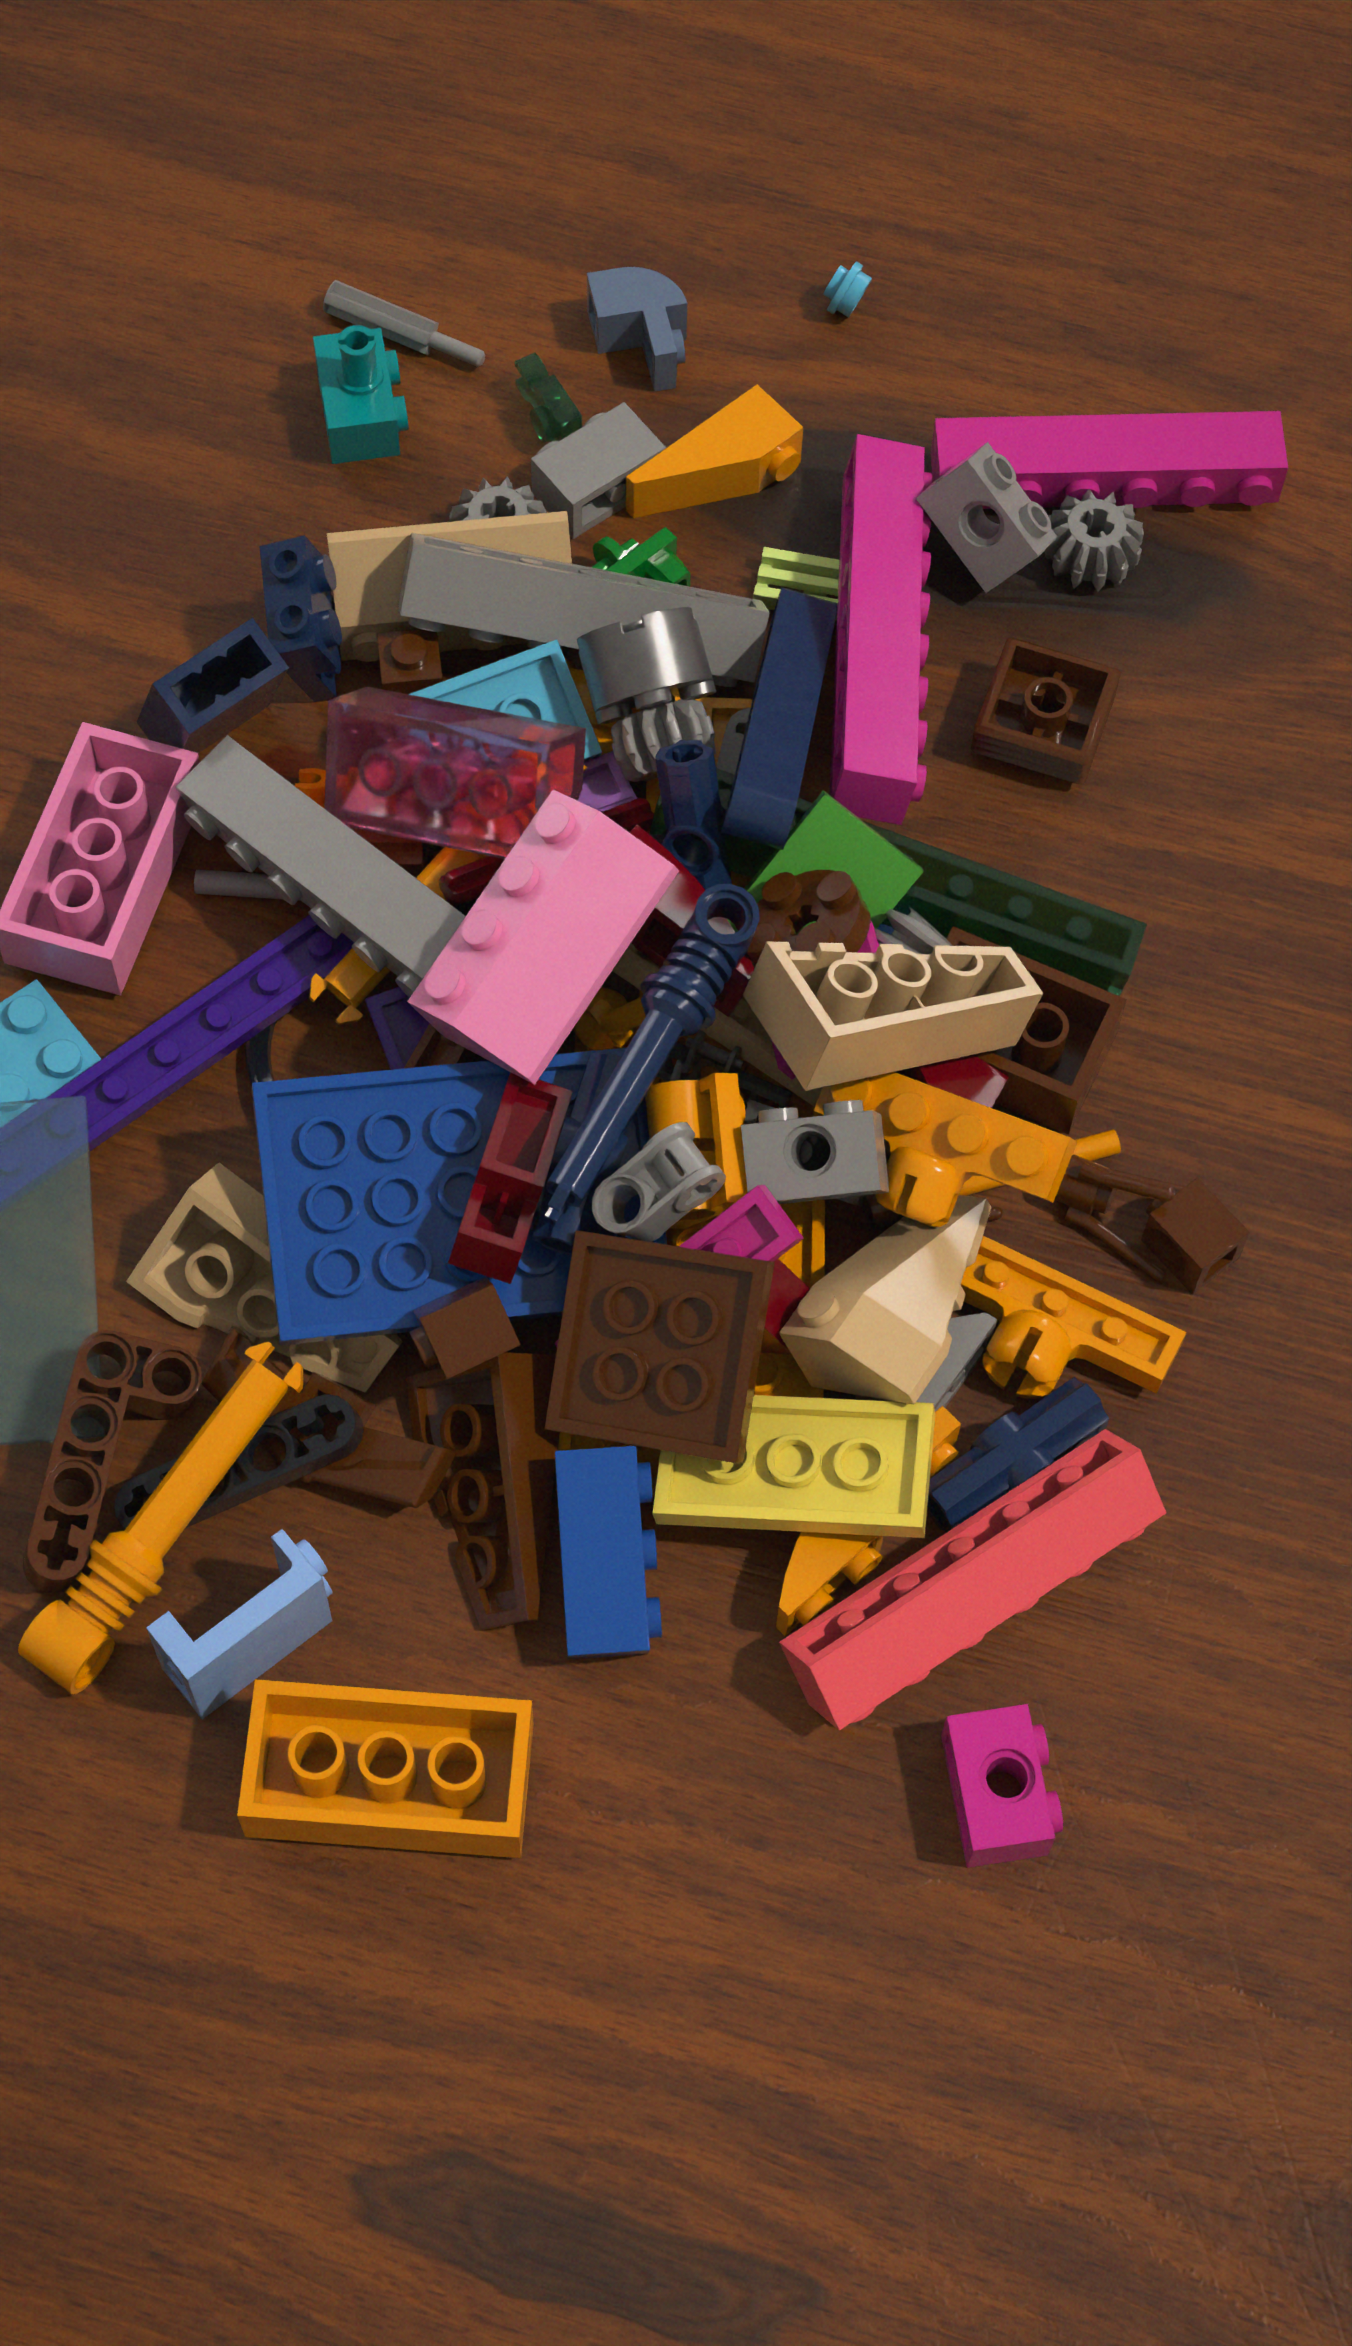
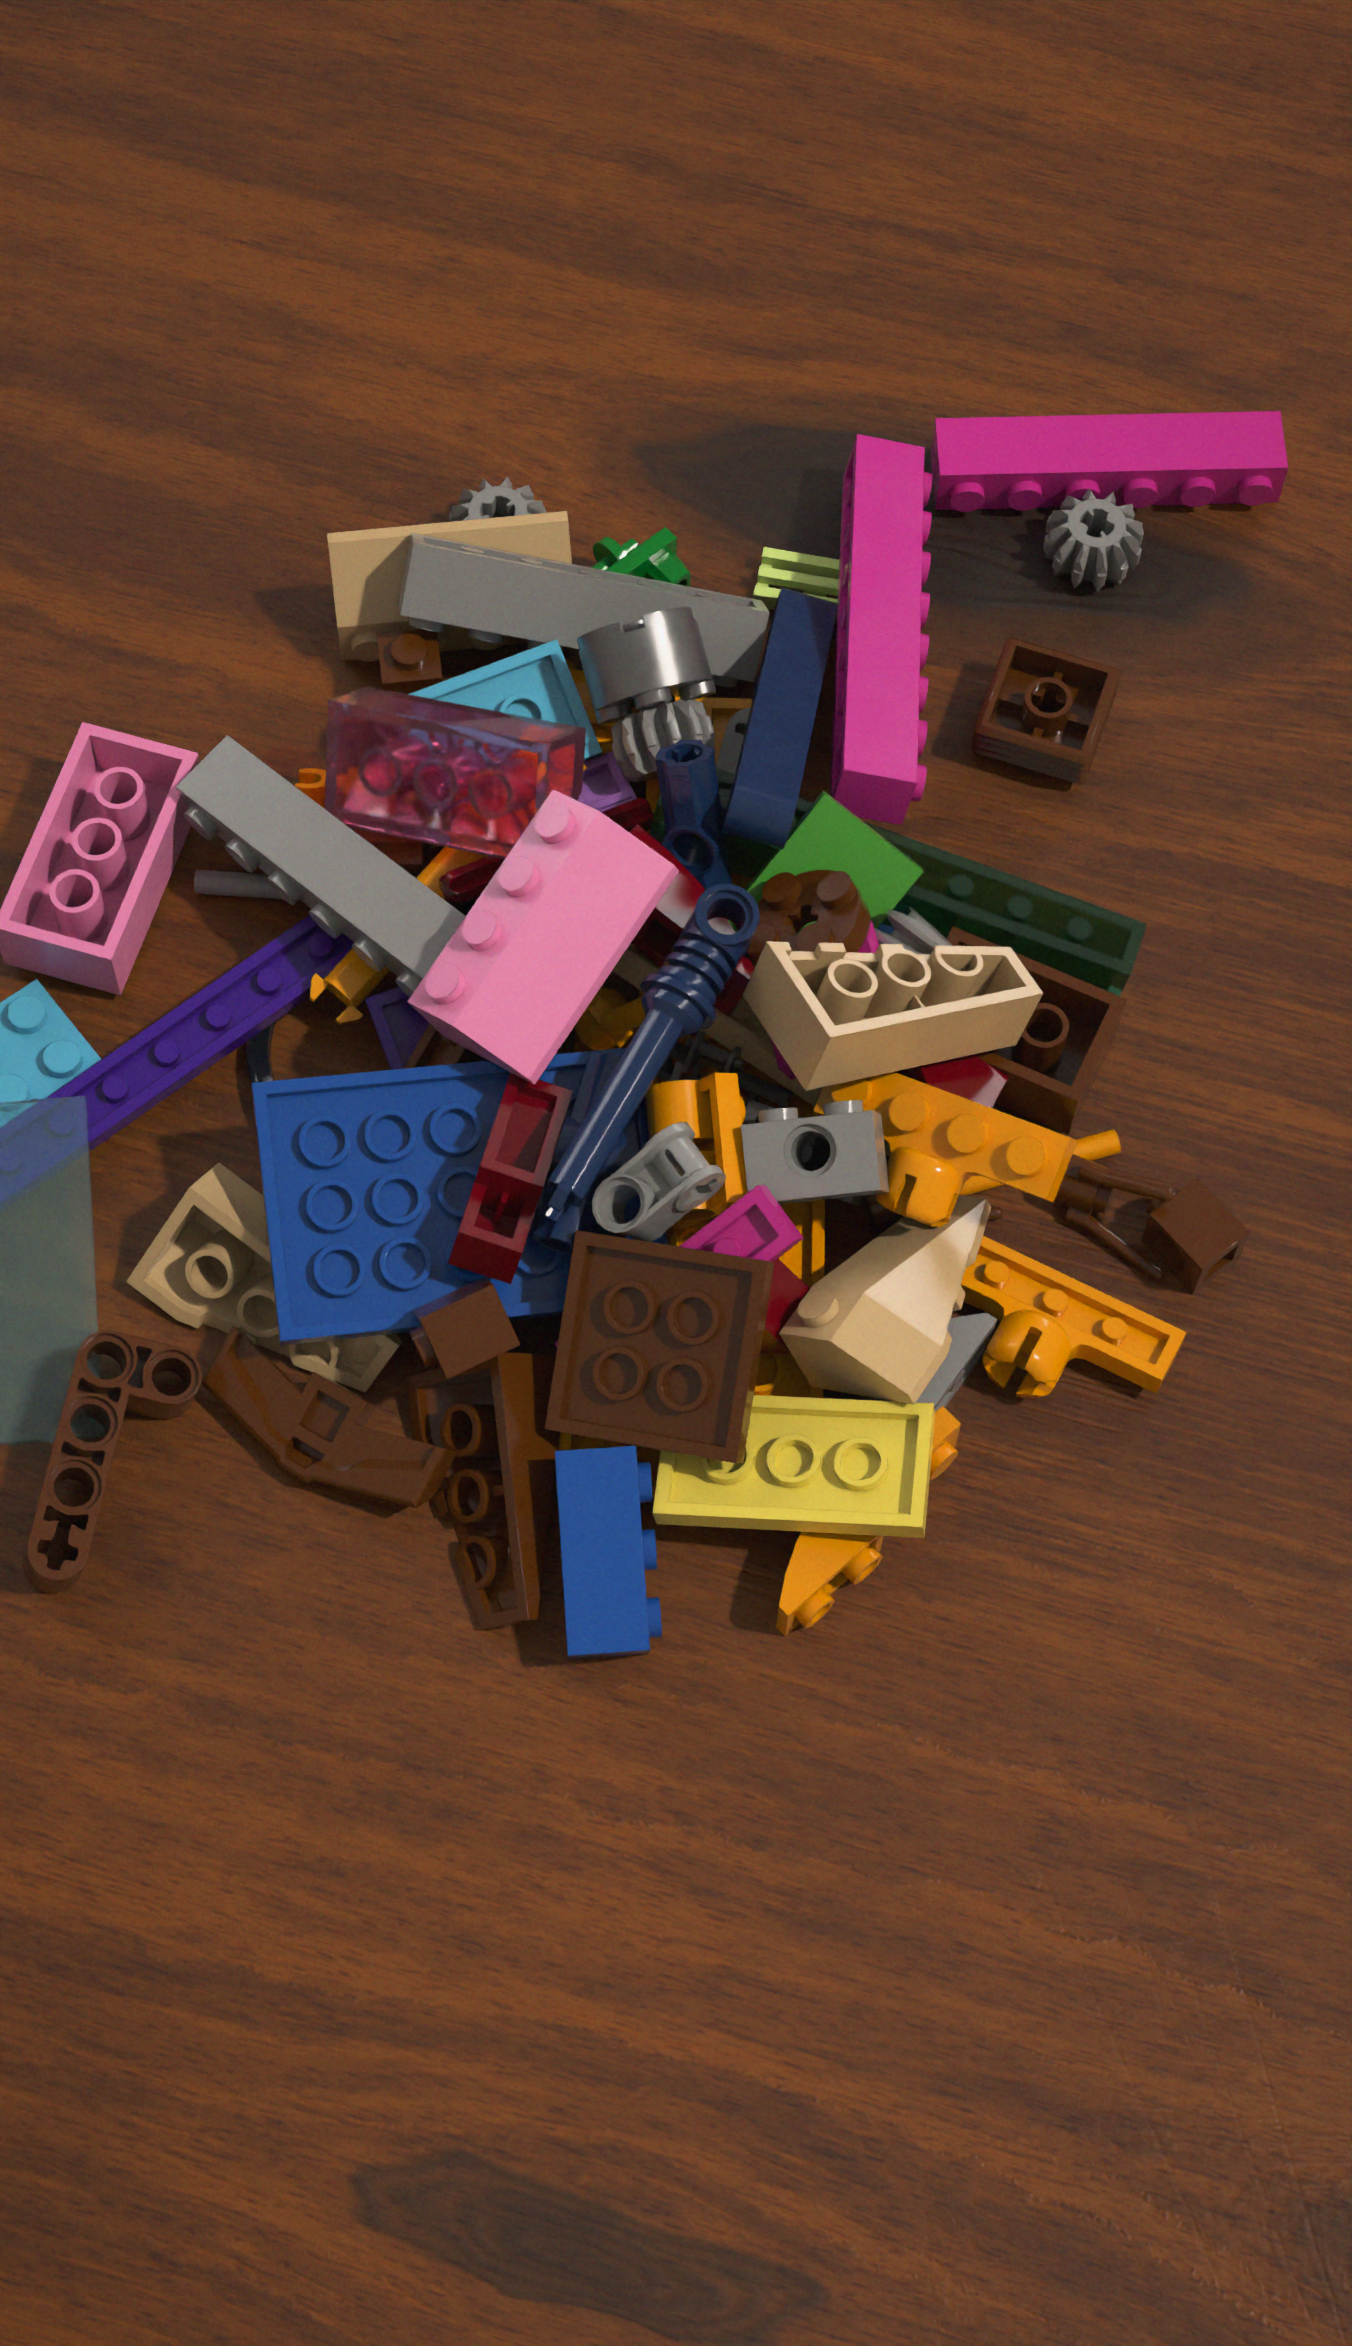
(72, 1638): light orange piece -> none
(214, 690): brick -> none
(243, 1479): black beam -> none
(251, 1636): light blue panel -> none
(302, 613): dark blue plate -> none
(358, 394): teal brick -> none
(386, 1768): light orange brick -> none
(395, 322): light grey axle -> none
(553, 410): clear green plate -> none
(591, 466): light grey brick -> none
(639, 310): sand blue brick -> none
(720, 459): light orange slope -> none
(846, 289): medium azure plate -> none
(973, 1578): coral brick -> none
(987, 548): light grey brick -> none
(990, 1825): dark pink brick -> none
(1014, 1452): dark blue piece -> none

